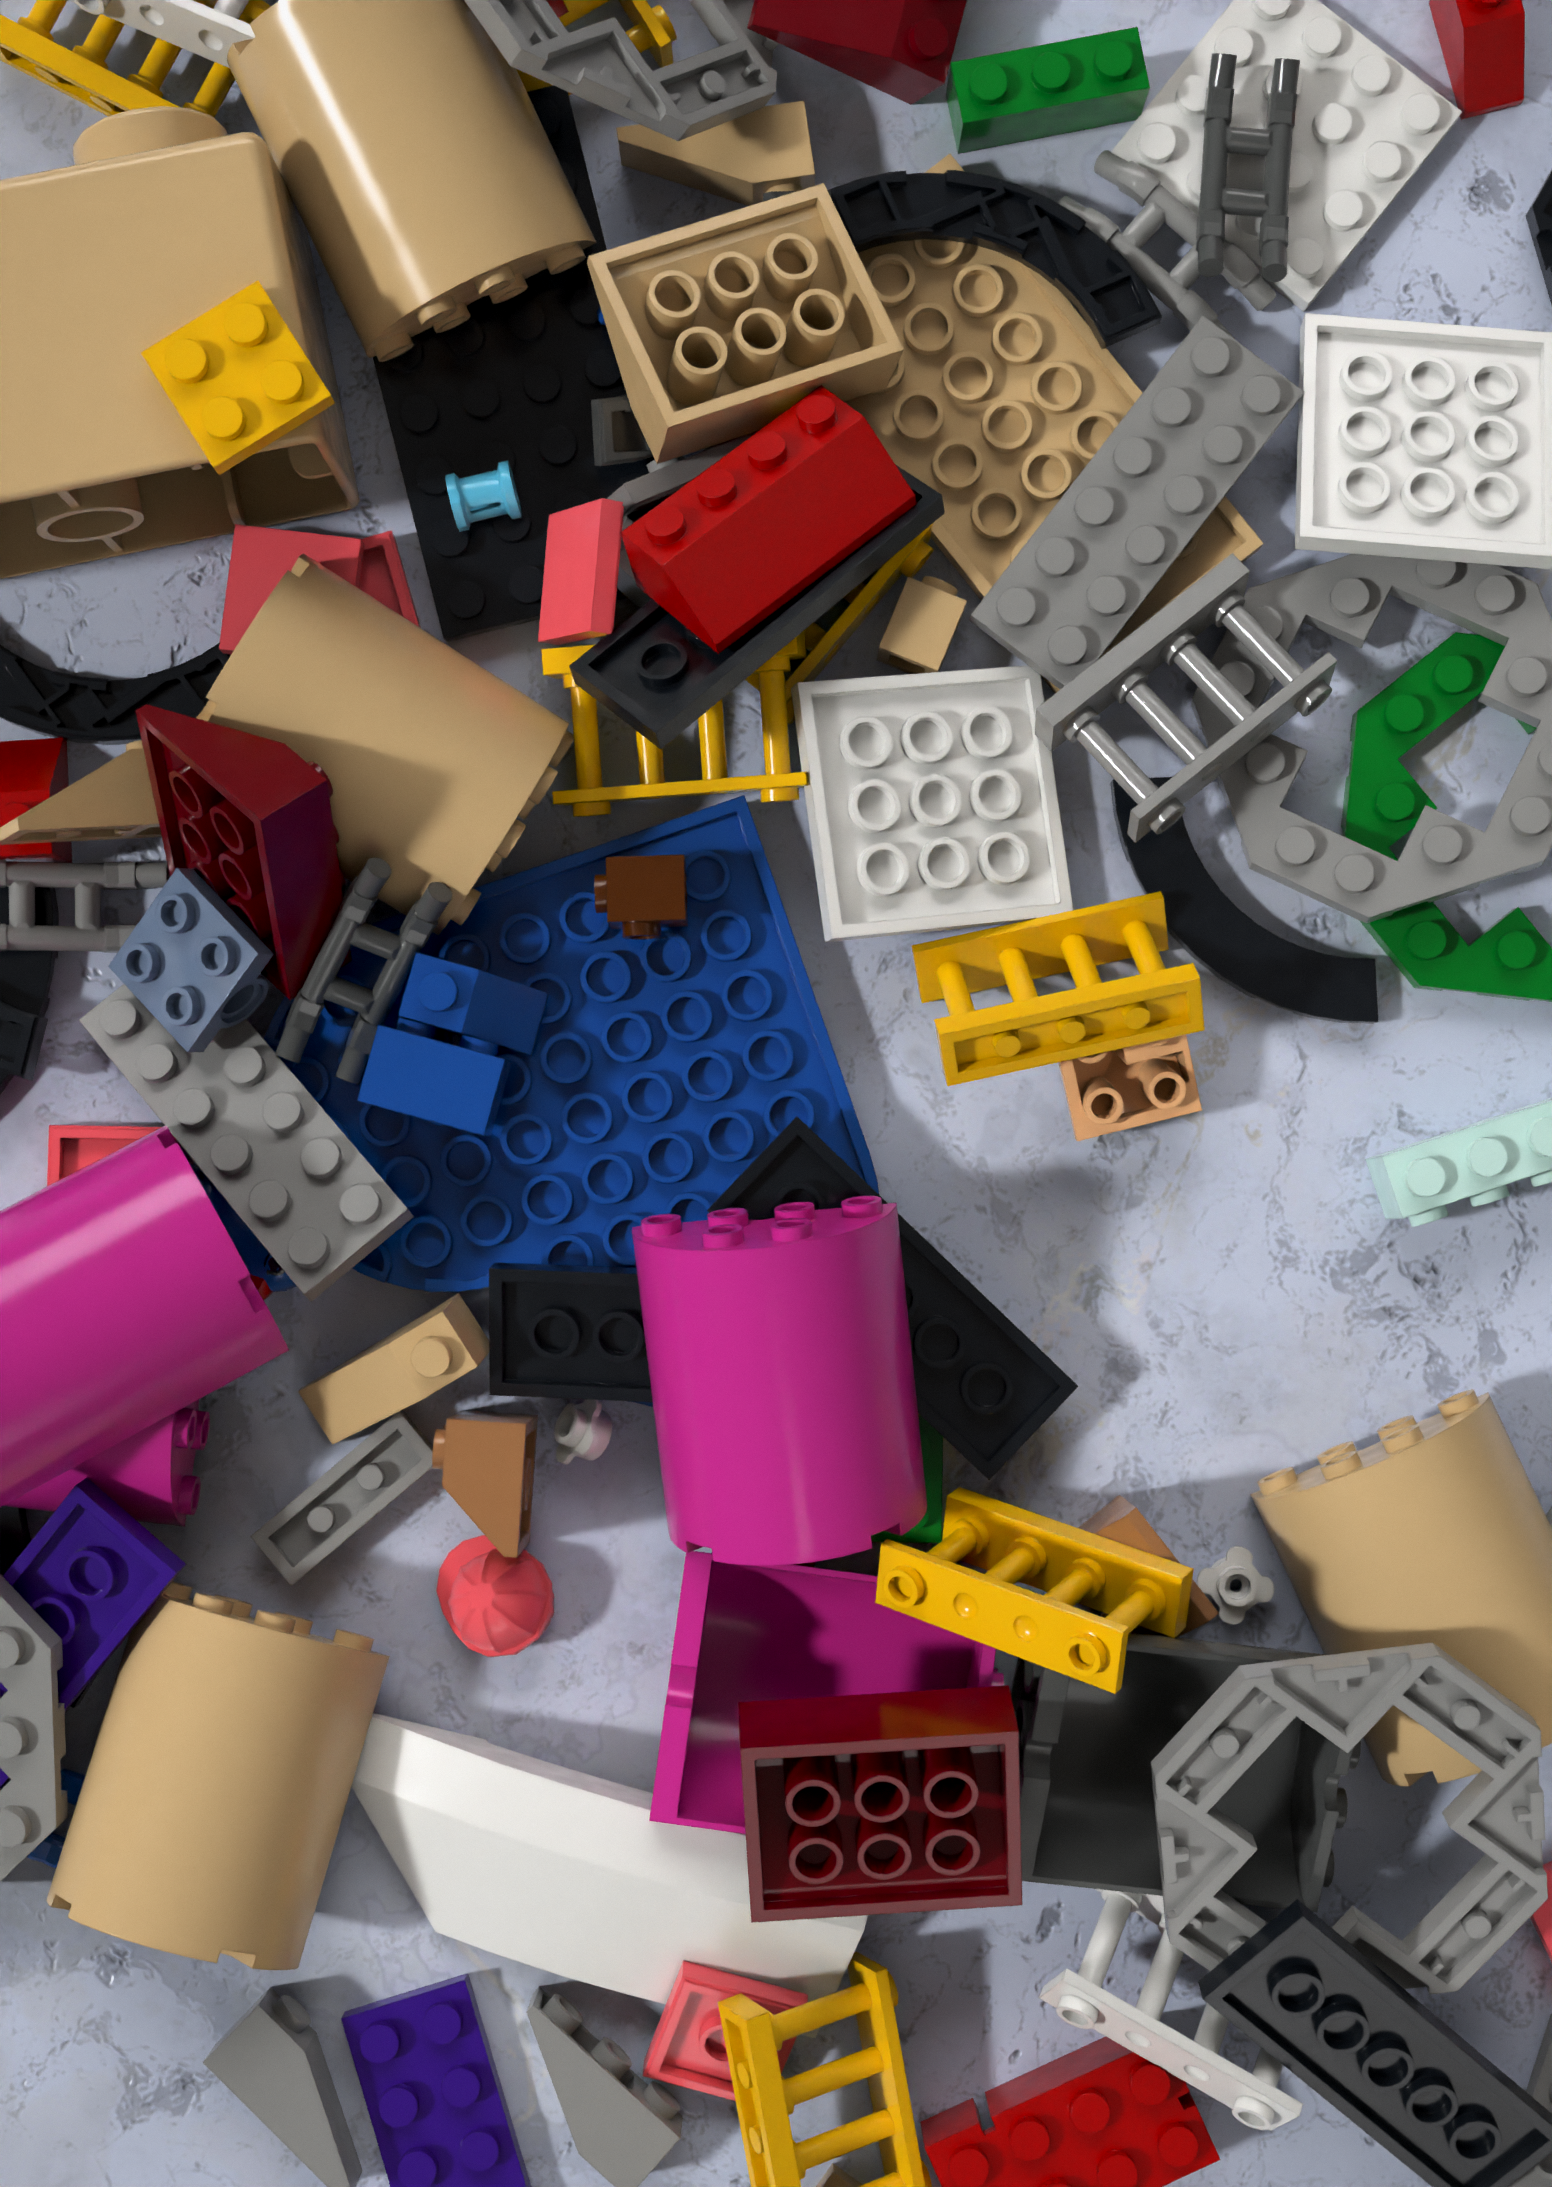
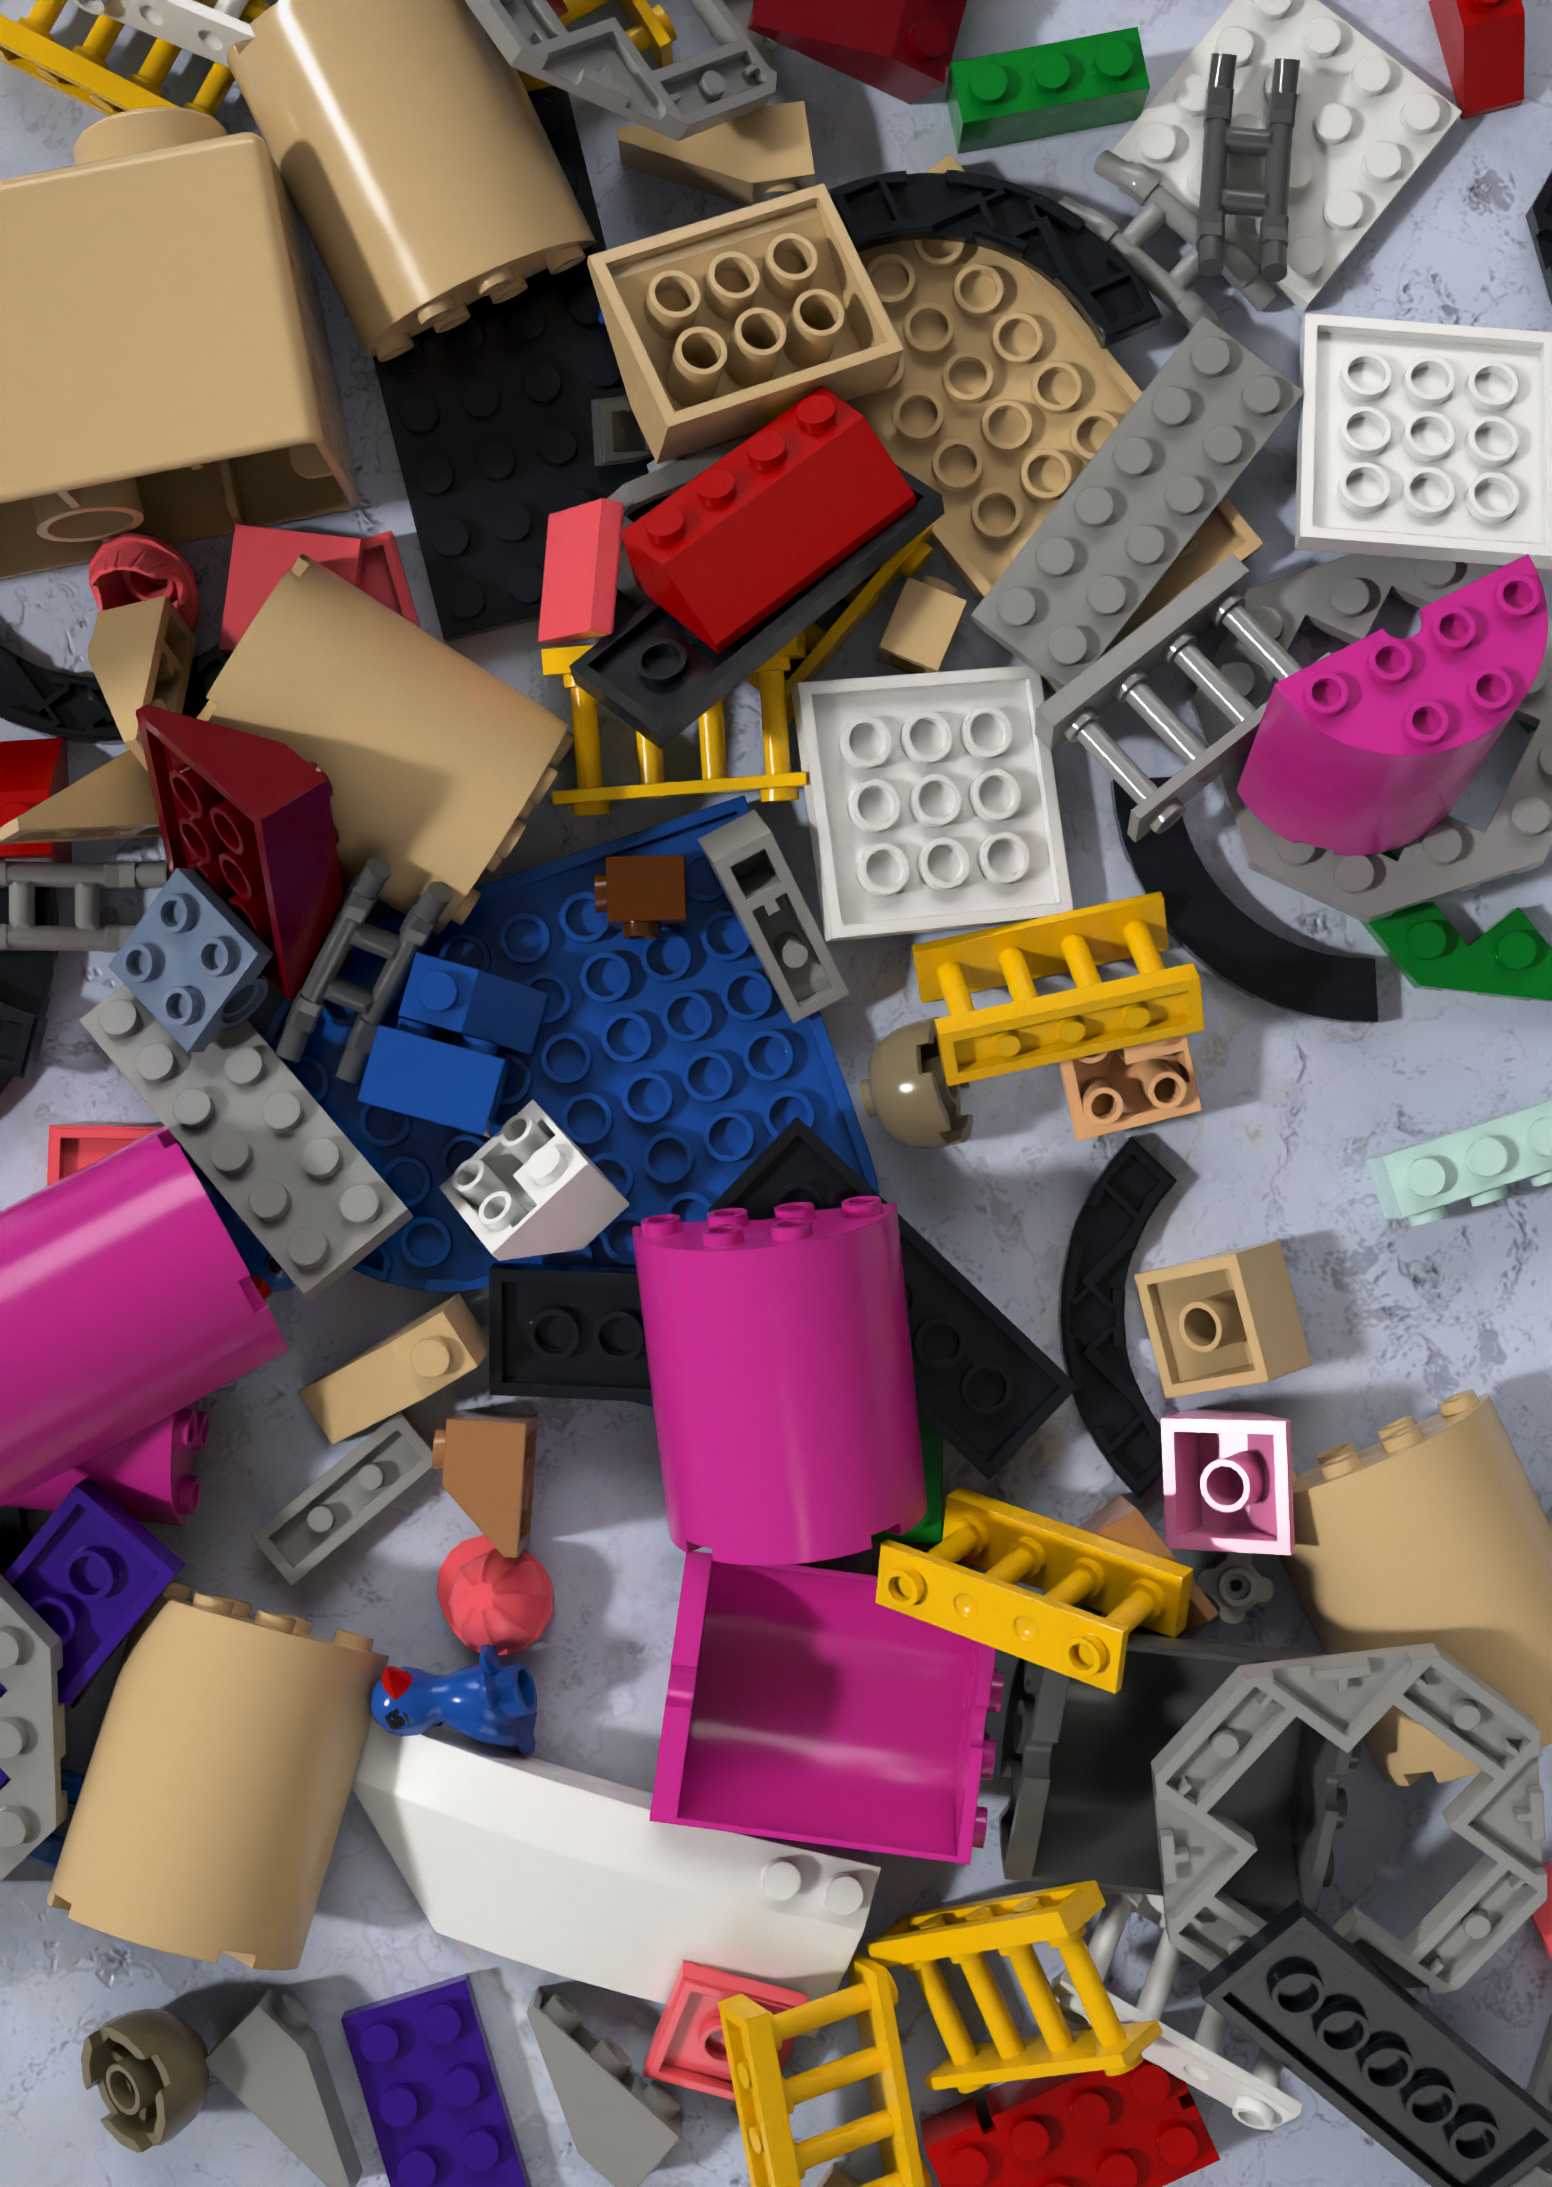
(139, 659): none -> tan slope
(143, 568): none -> coral piece
(147, 2075): none -> dark tan cylinder
(238, 377): yellow plate -> none
(478, 1700): none -> blue animal
(483, 496): medium azure bush -> none
(533, 1190): none -> white slope
(582, 1431): white plate -> none
(774, 915): none -> light grey slope
(881, 1803): dark red slope -> none
(911, 1092): none -> dark tan cylinder
(1012, 1927): none -> yellow fence
(1094, 1310): none -> black tile
(1223, 1320): none -> tan slope
(1228, 1482): none -> bright pink slope
(1396, 728): none -> dark pink cylinder

